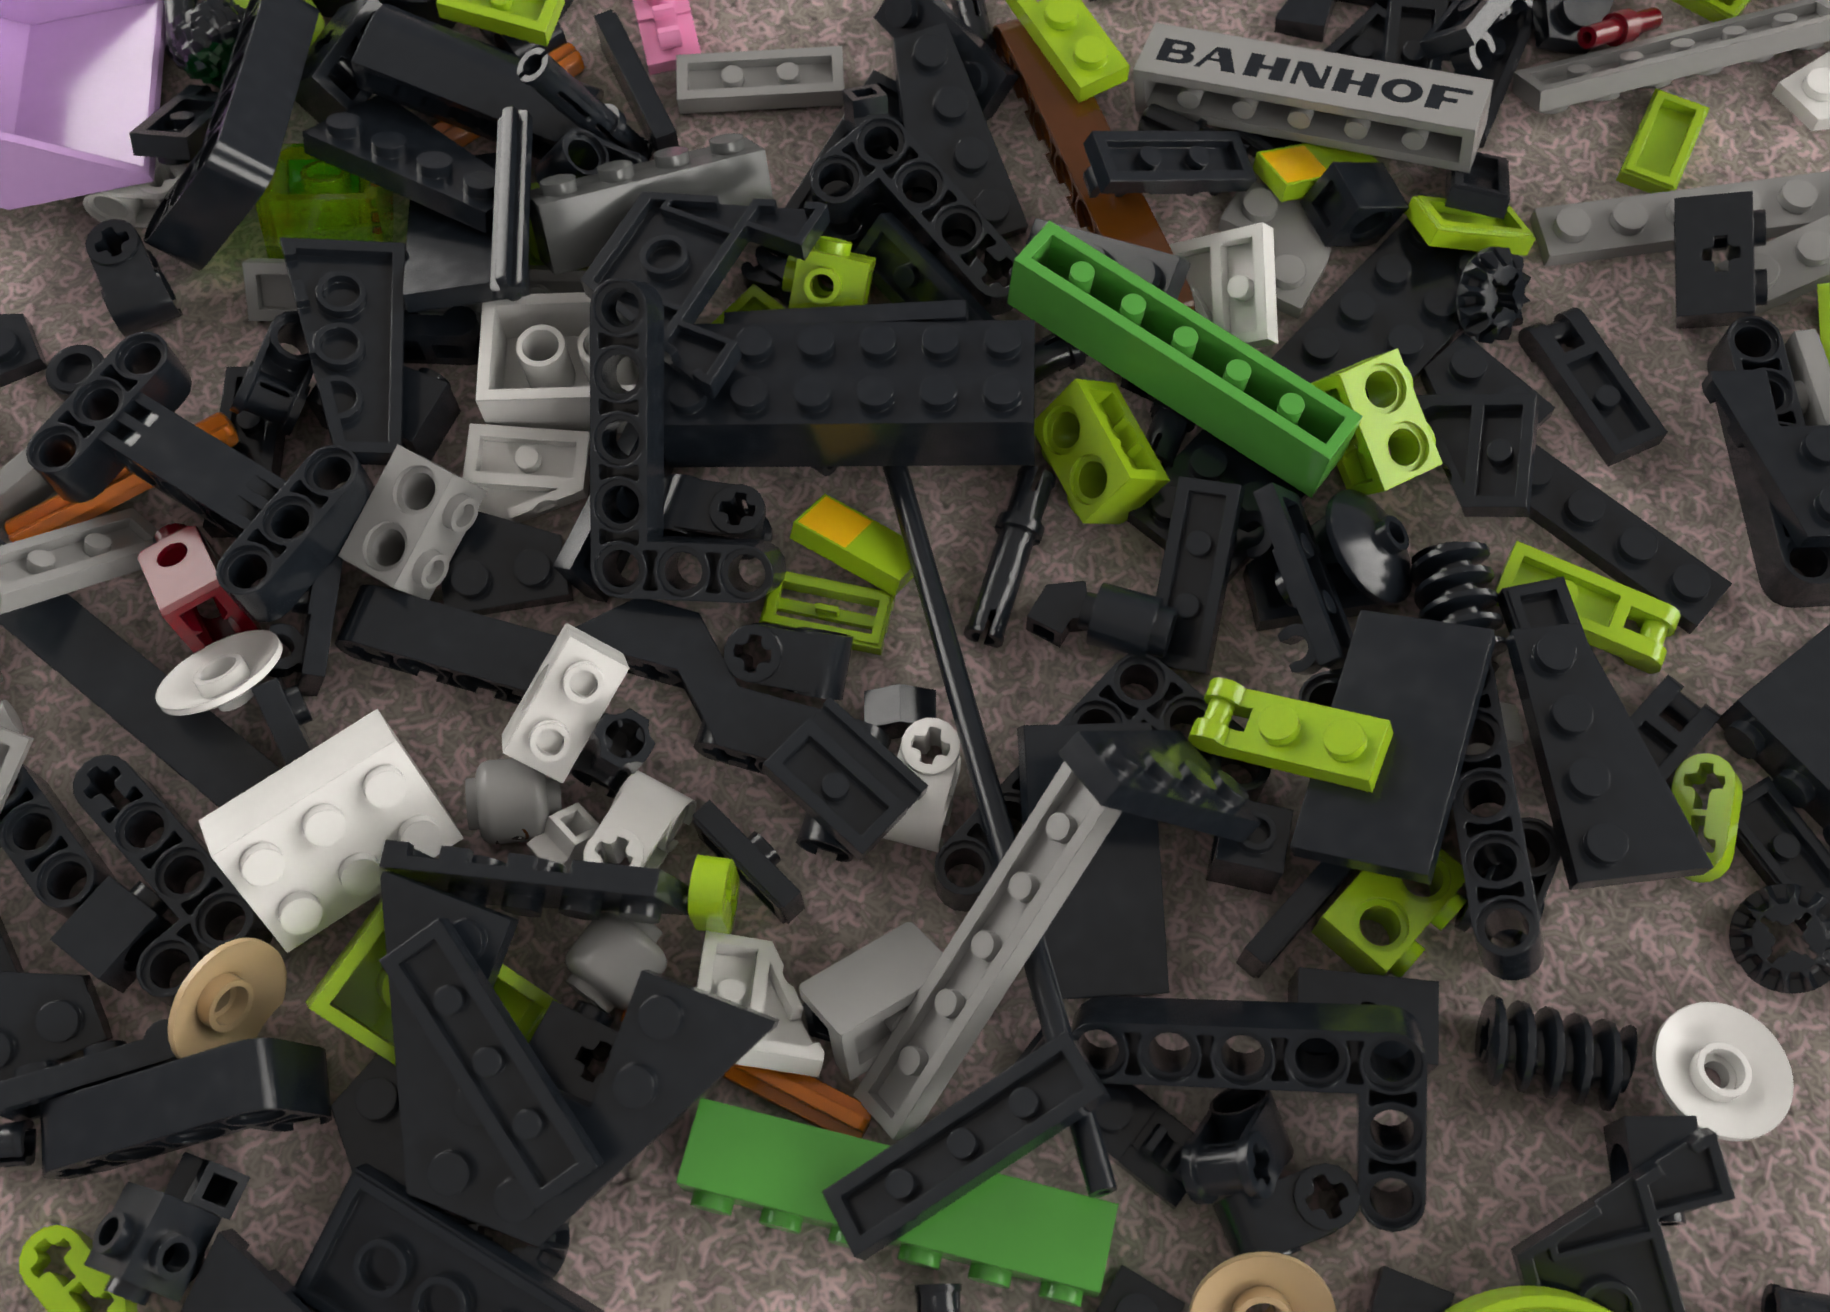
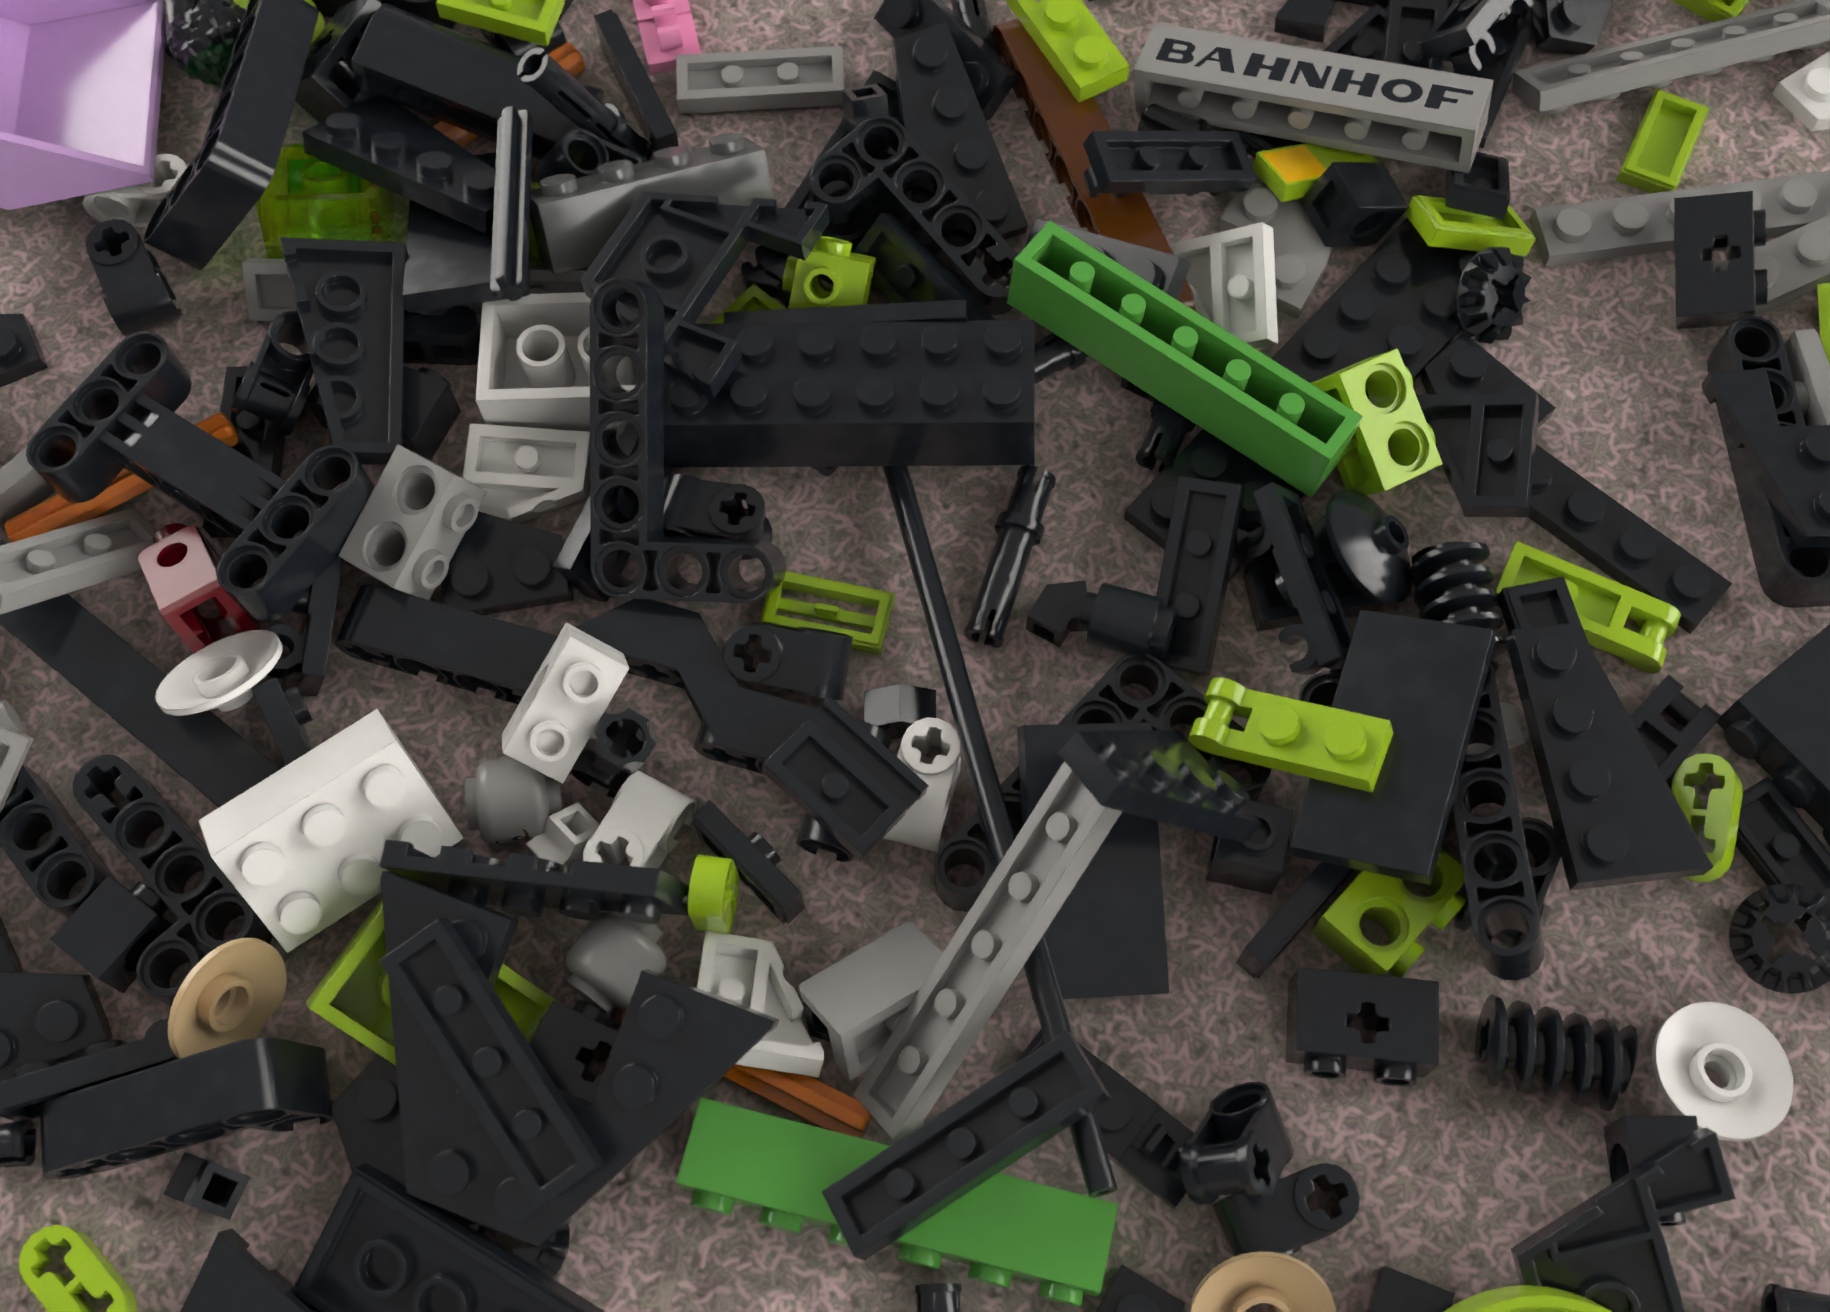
(71, 368): black tile -> none
(151, 1244): black brick -> none
(177, 128): black plate -> none
(854, 543): lime tile -> none
(1098, 452): lime brick -> none
(1282, 1066): black beam -> none
(1593, 386): black plate -> none
(1619, 27): dark red bar -> none

